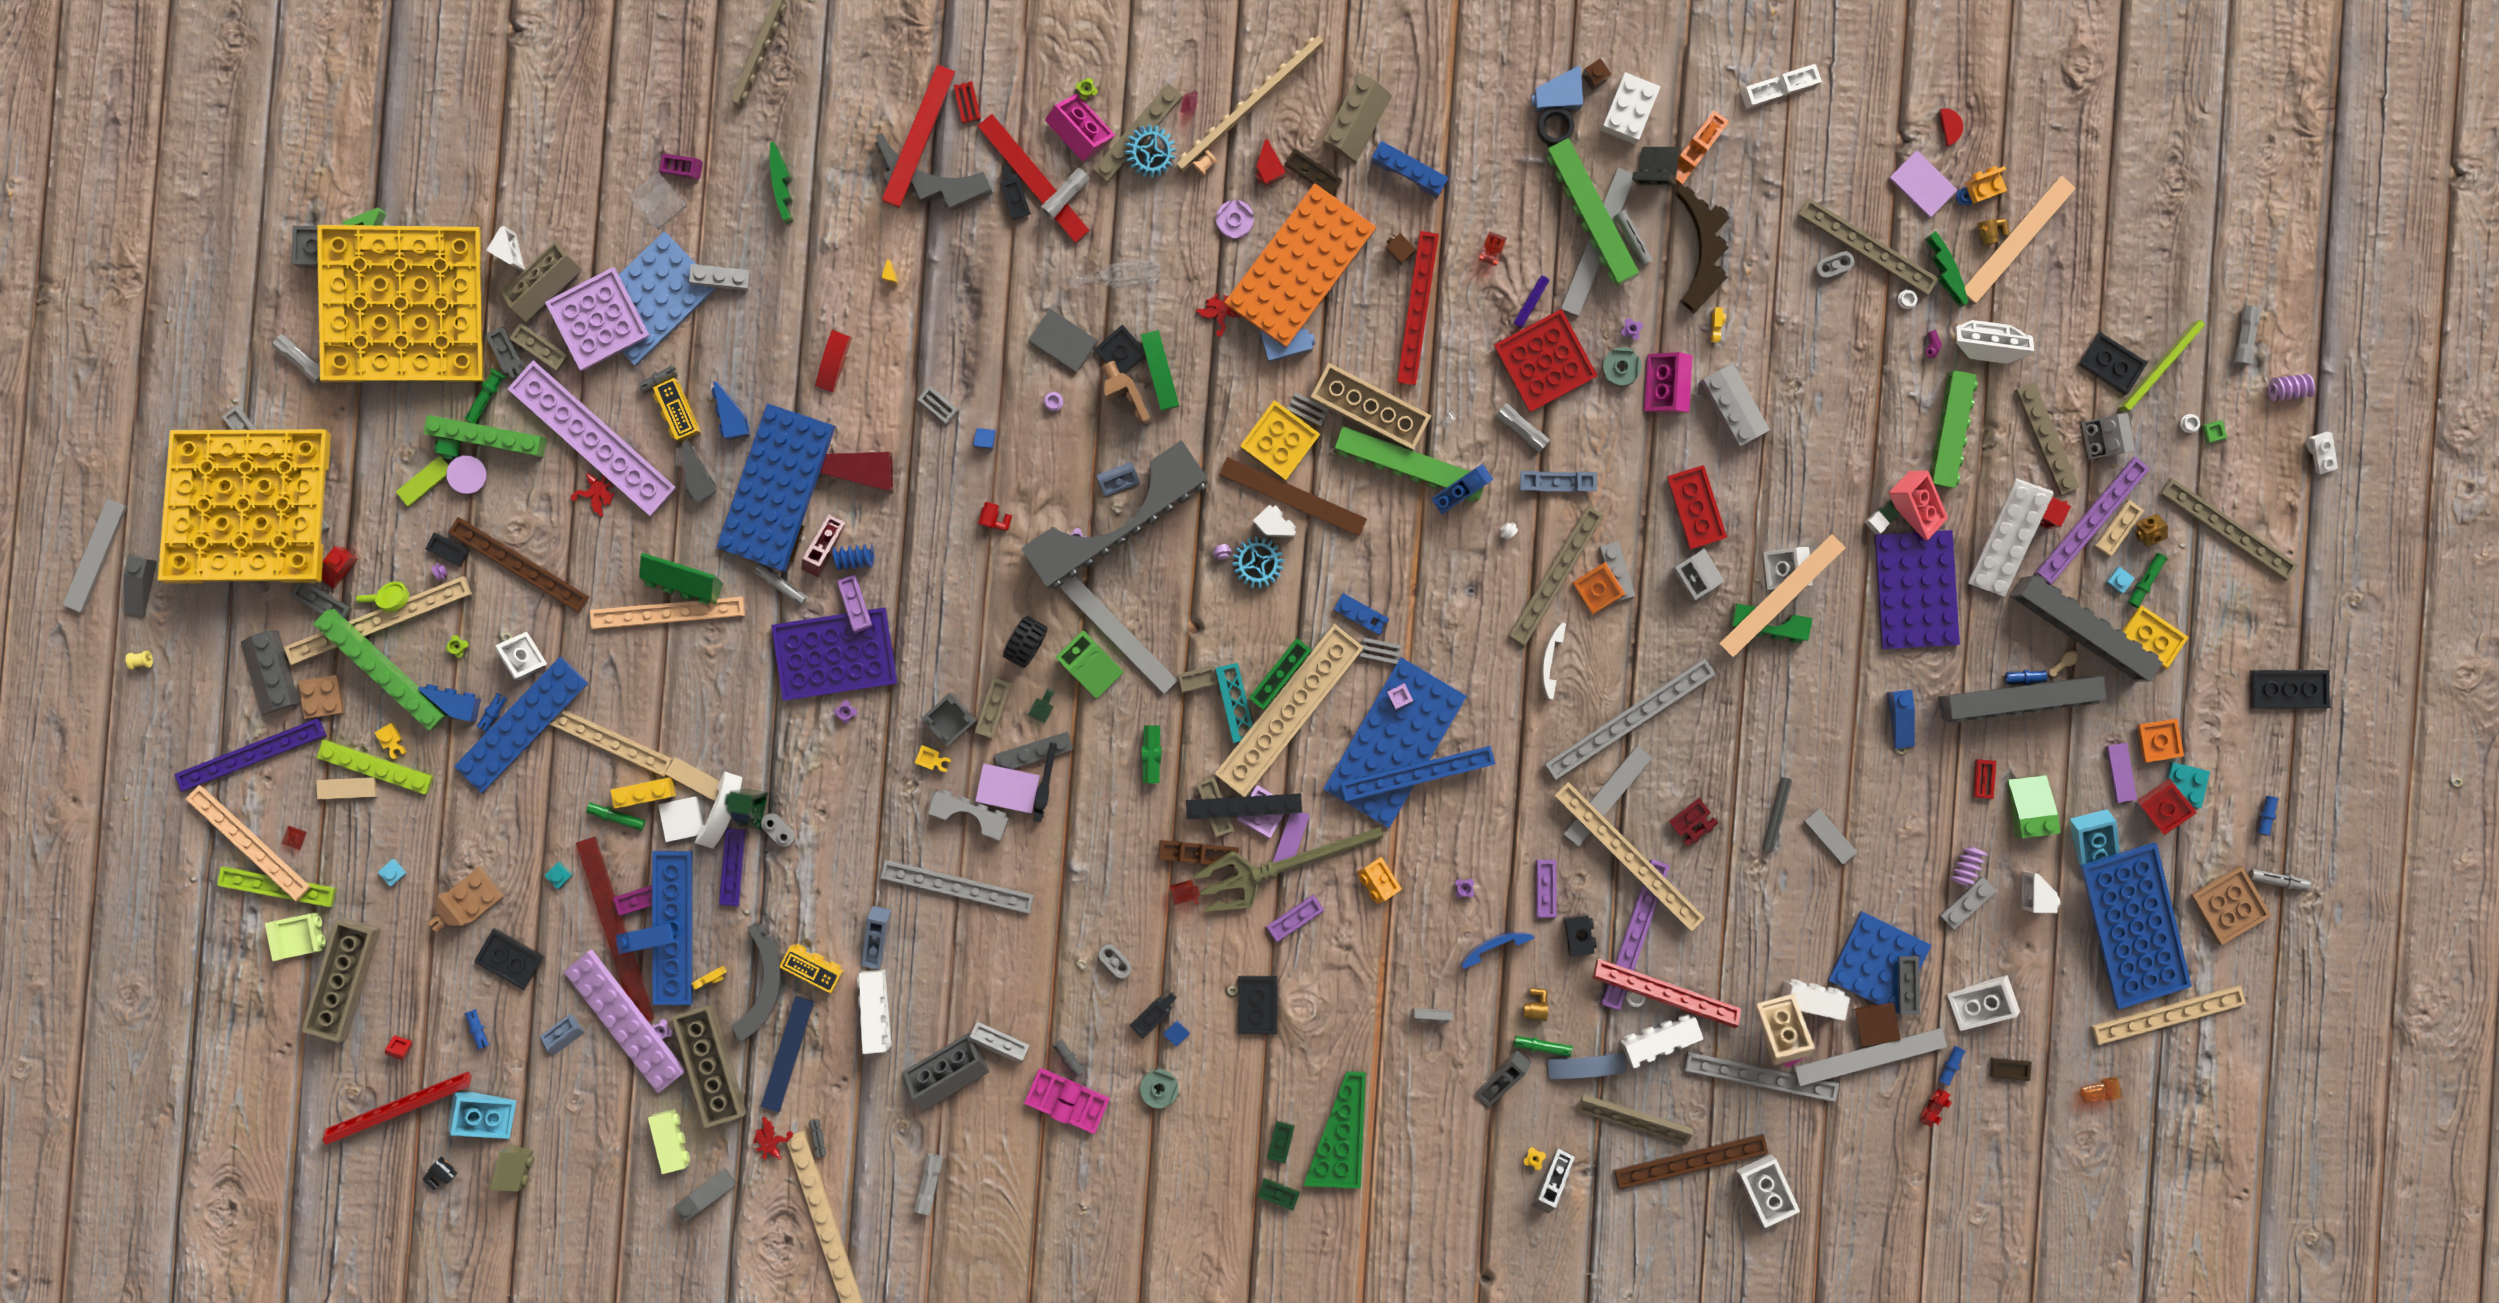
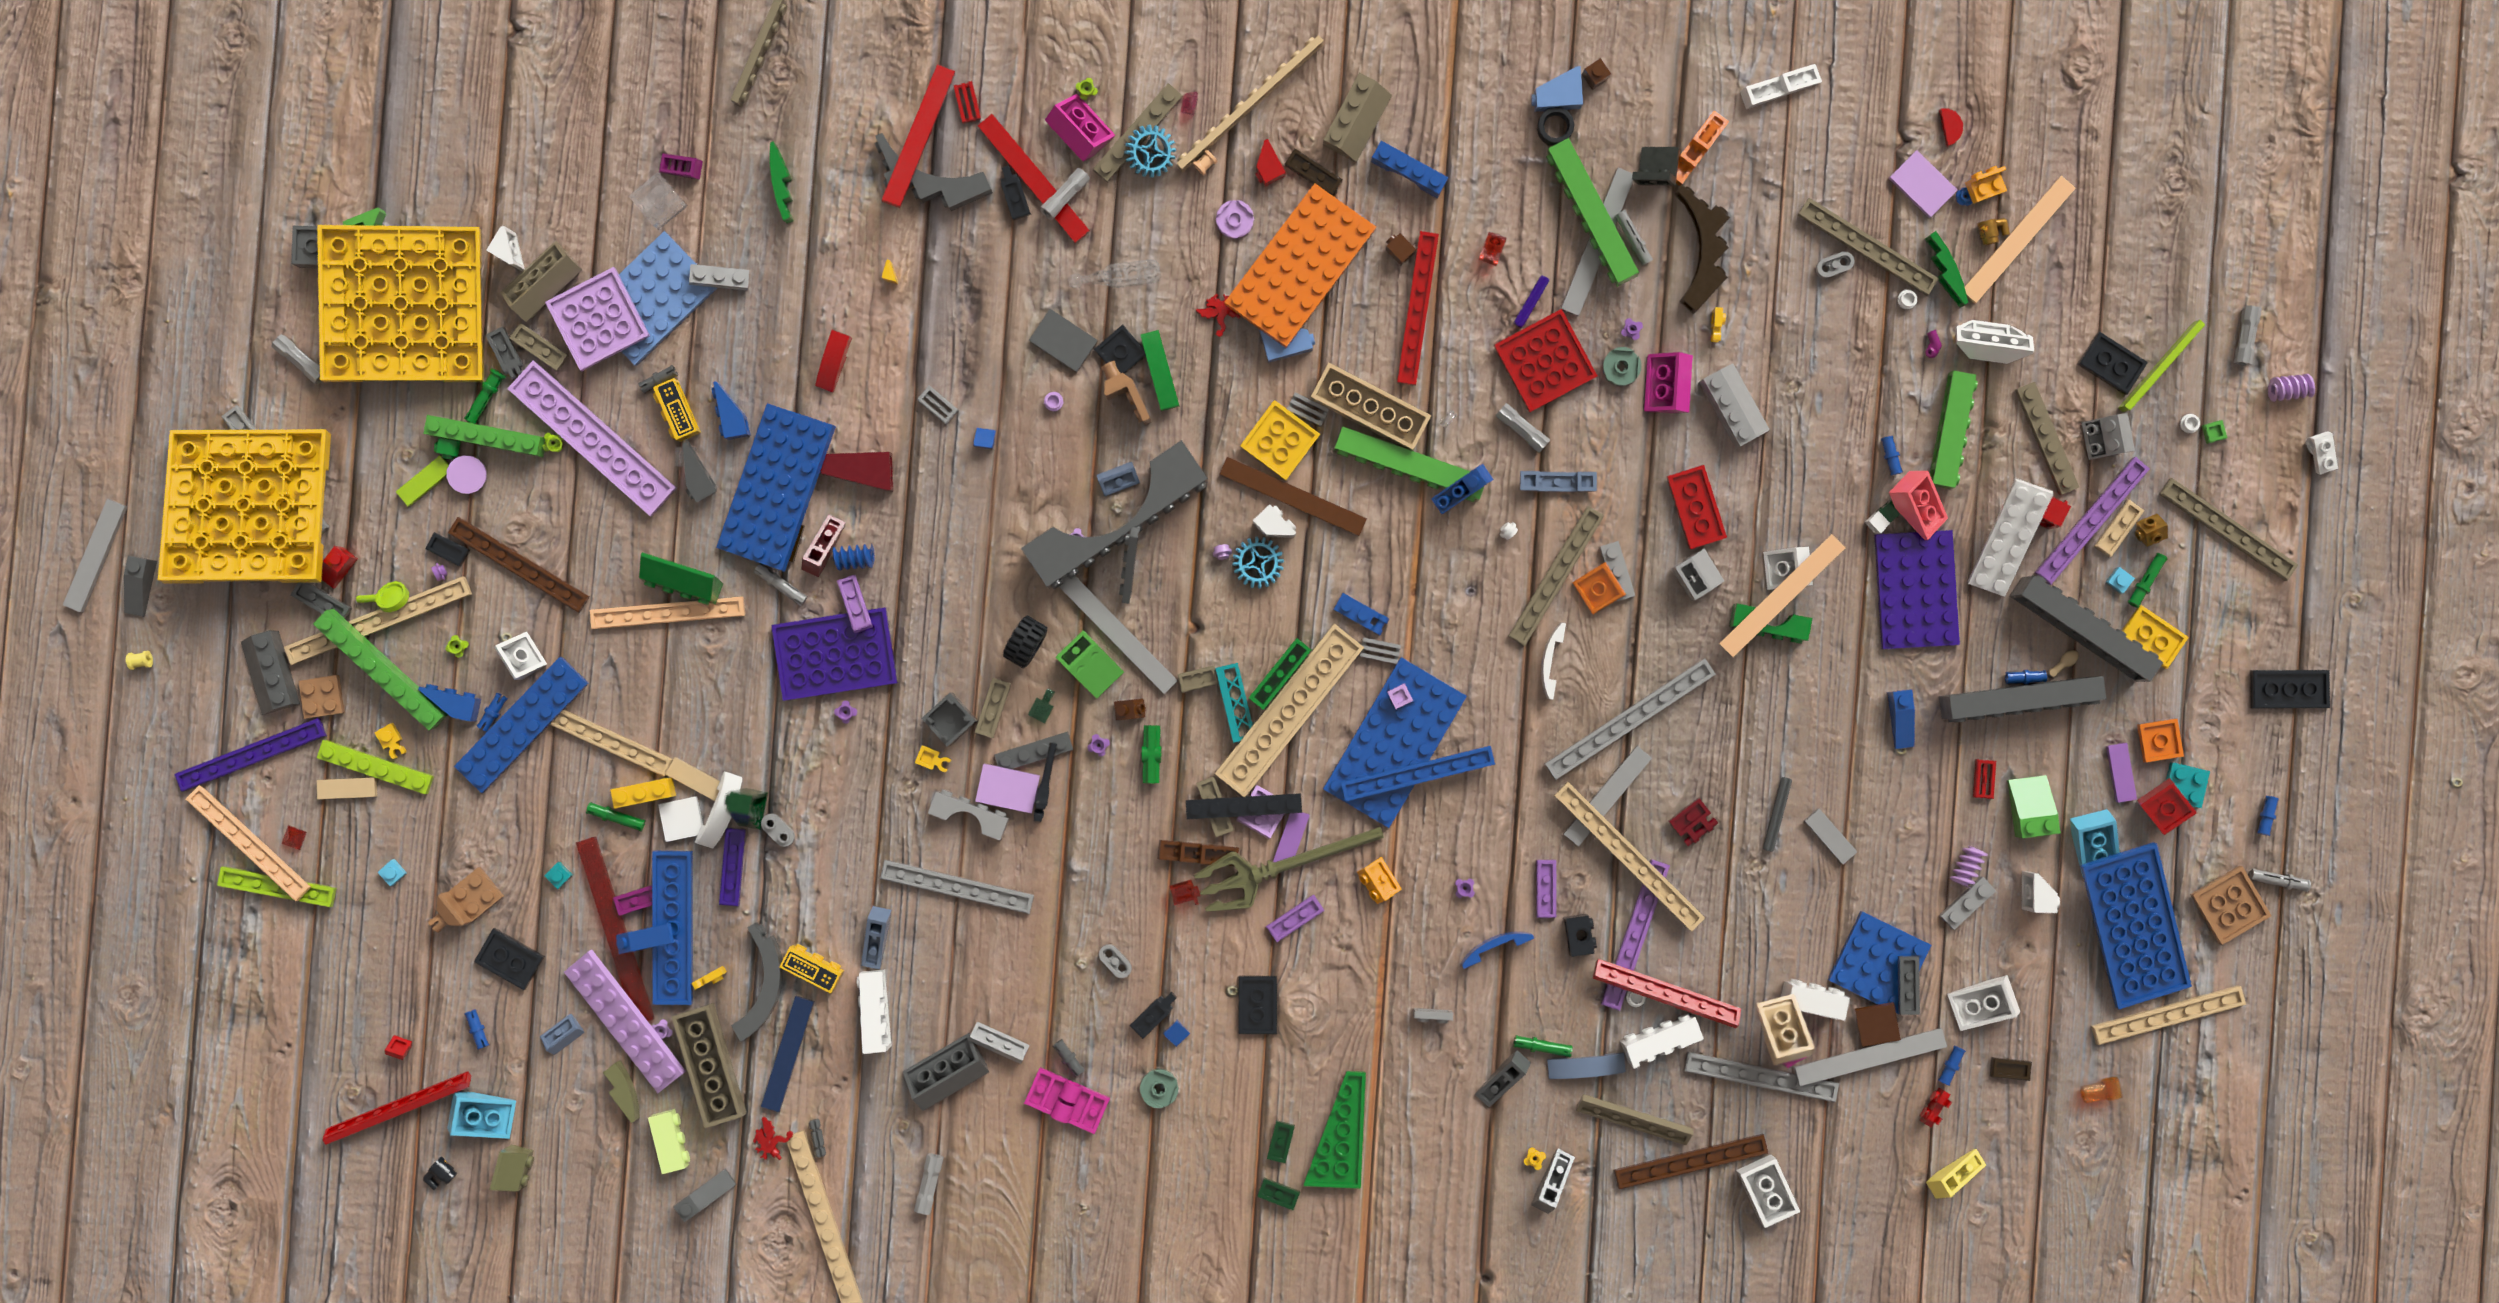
(295, 936): yellowish green panel -> none
(340, 980): dark tan brick -> none
(556, 447): none -> lime plate
(597, 489): red piece -> none
(624, 1091): none -> olive slope
(989, 515): red piece -> none
(1103, 744): none -> medium lavender plate
(1128, 571): none -> dark grey plate
(1129, 709): none -> reddish brown bracket
(1537, 1010): pearl gold piece -> none
(1630, 108): white brick -> none
(1891, 455): none -> blue pin
(1955, 1175): none -> light yellow slope

